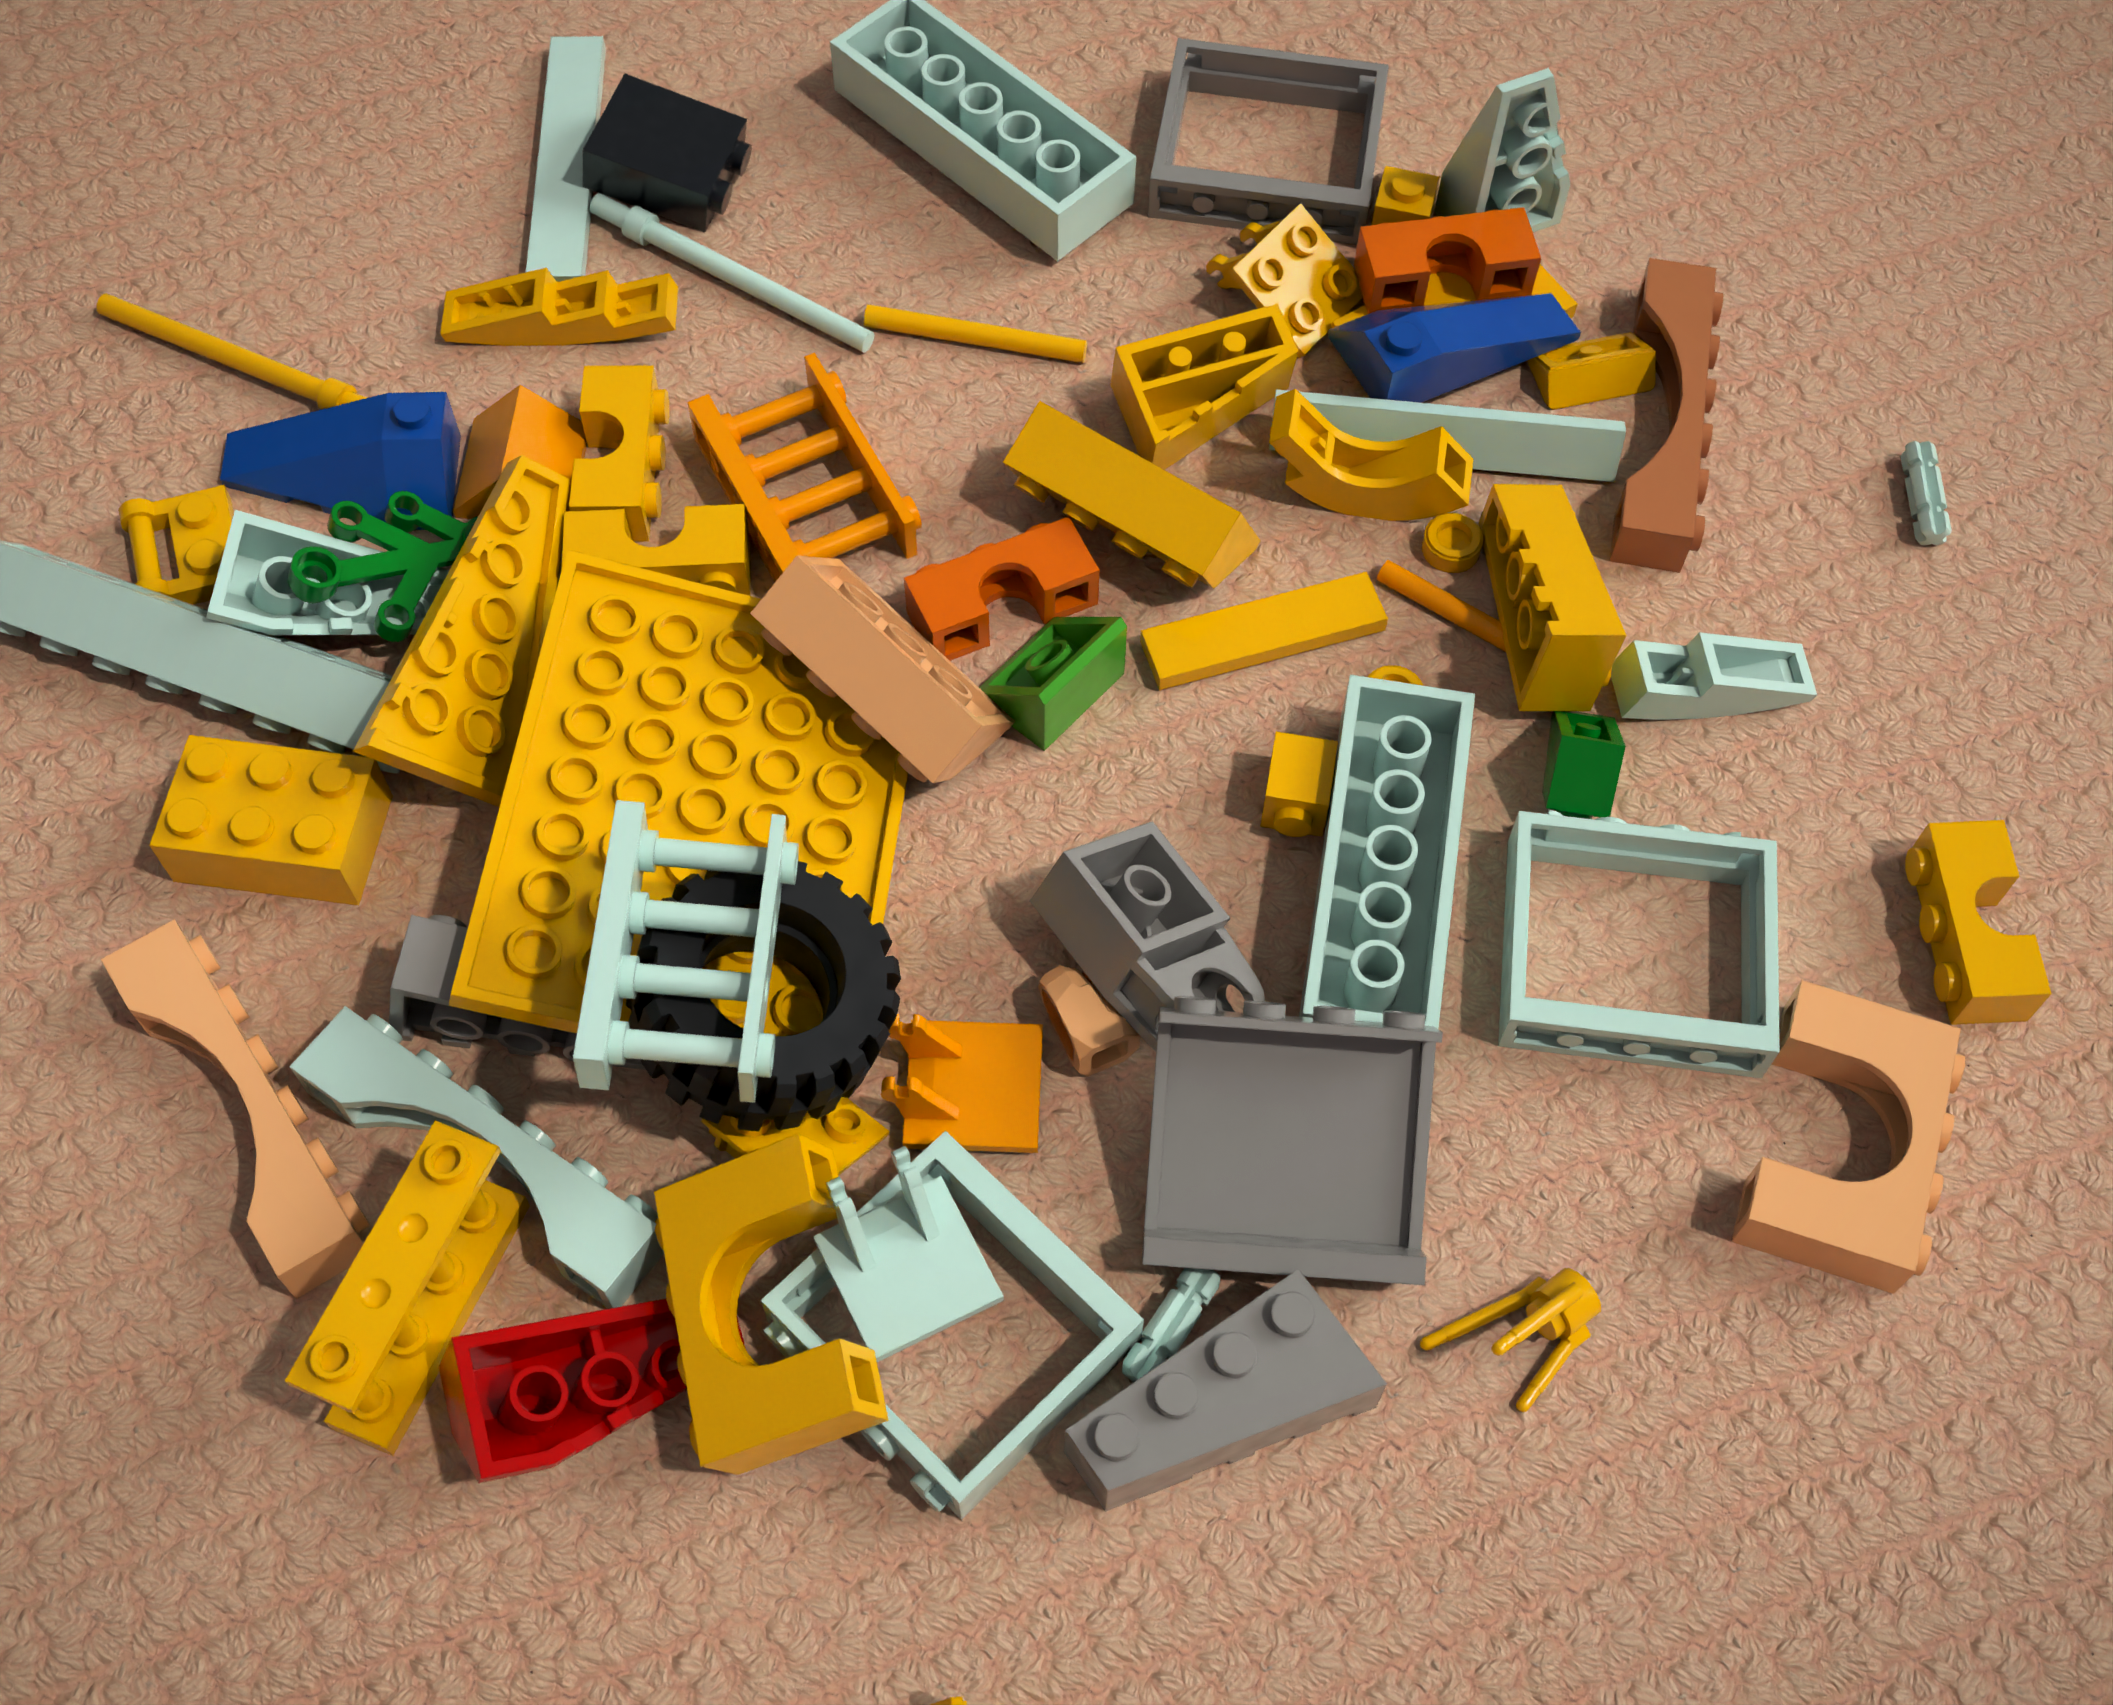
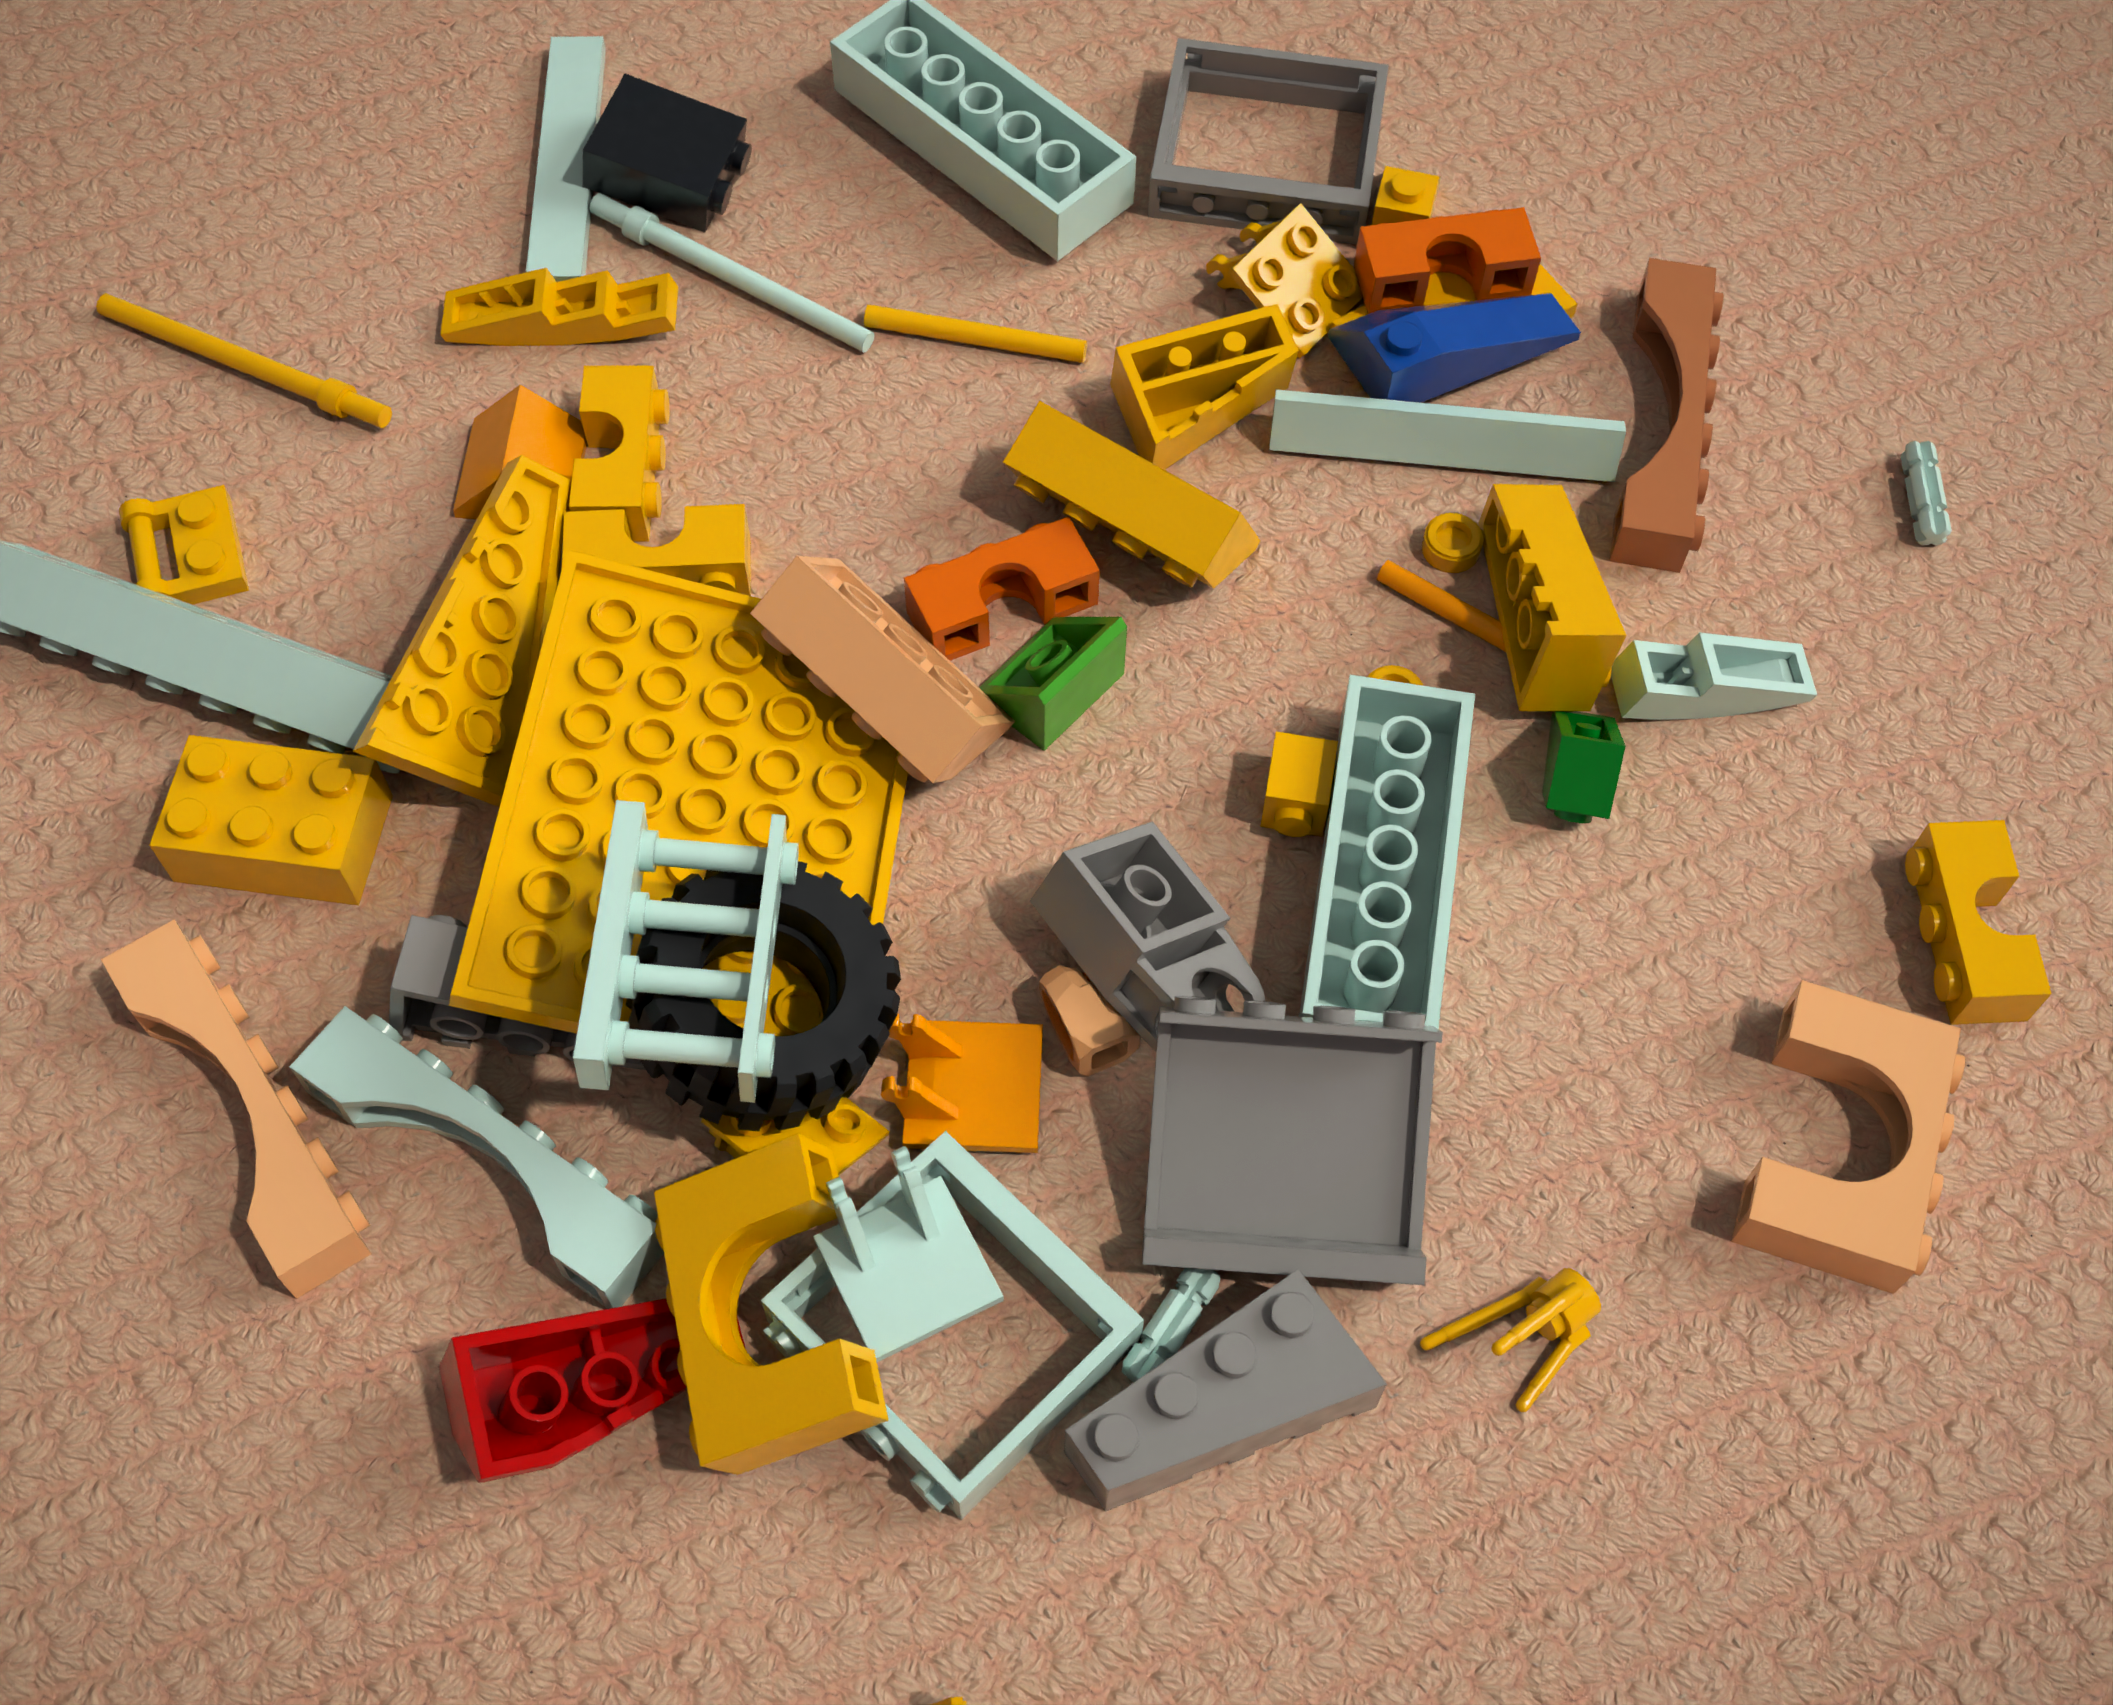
(255, 591): light aqua wedge -> none
(352, 454): blue wedge -> none
(404, 556): green plant -> none
(410, 1289): yellow fence -> none
(770, 517): light orange fence -> none
(1263, 630): yellow tile -> none
(1368, 477): yellow arch -> none
(1511, 156): light aqua wedge -> none
(1594, 370): yellow slope -> none
(1634, 1034): light aqua window -> none

